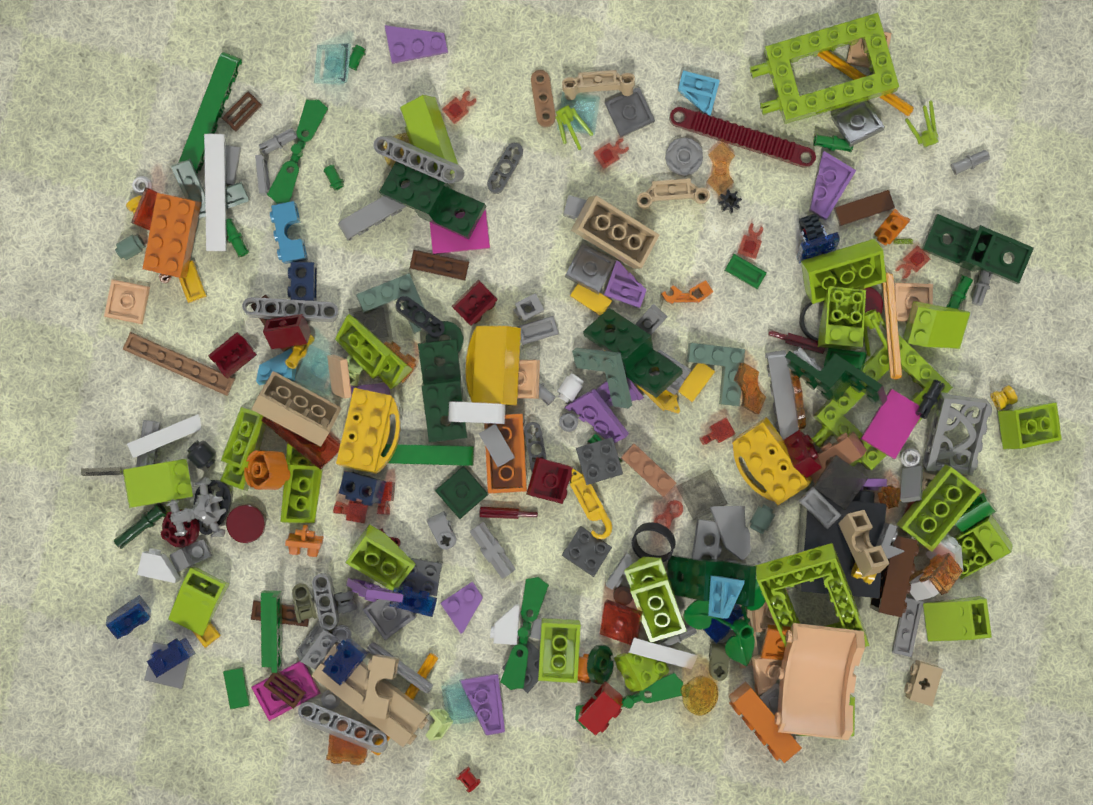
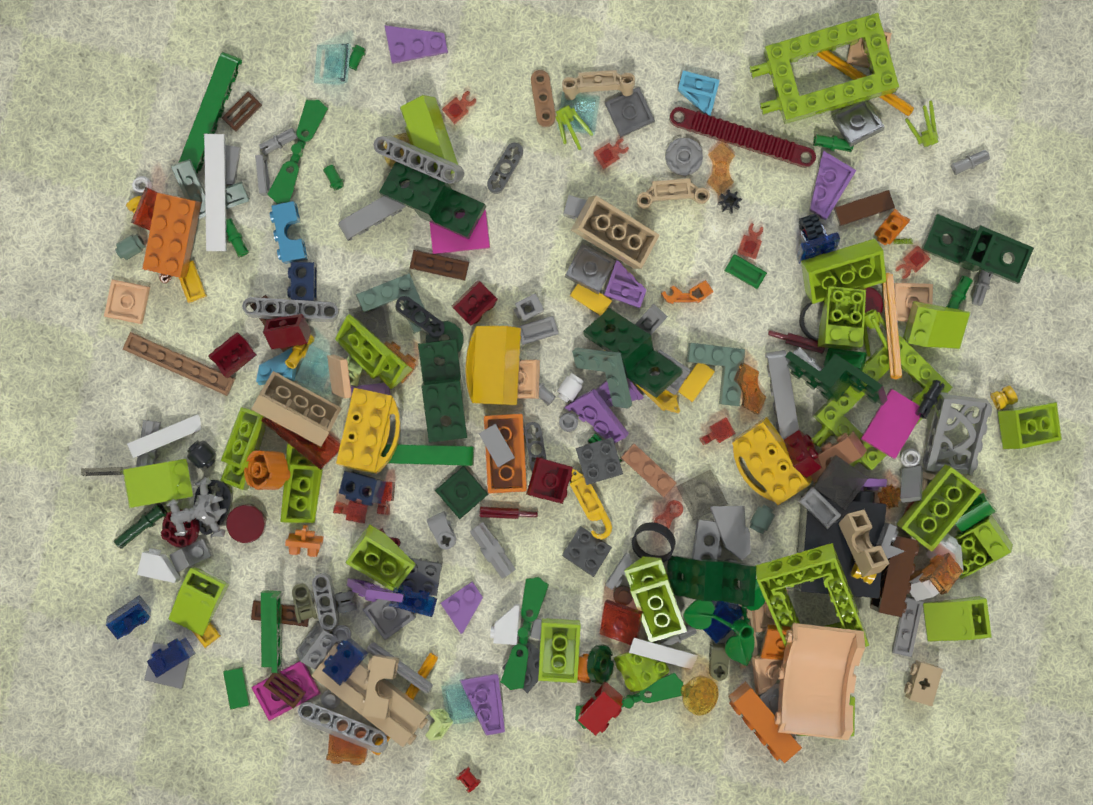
(476, 412): white beam -> none
(723, 595): medium azure wing -> none
(798, 399): clear orange tile -> none

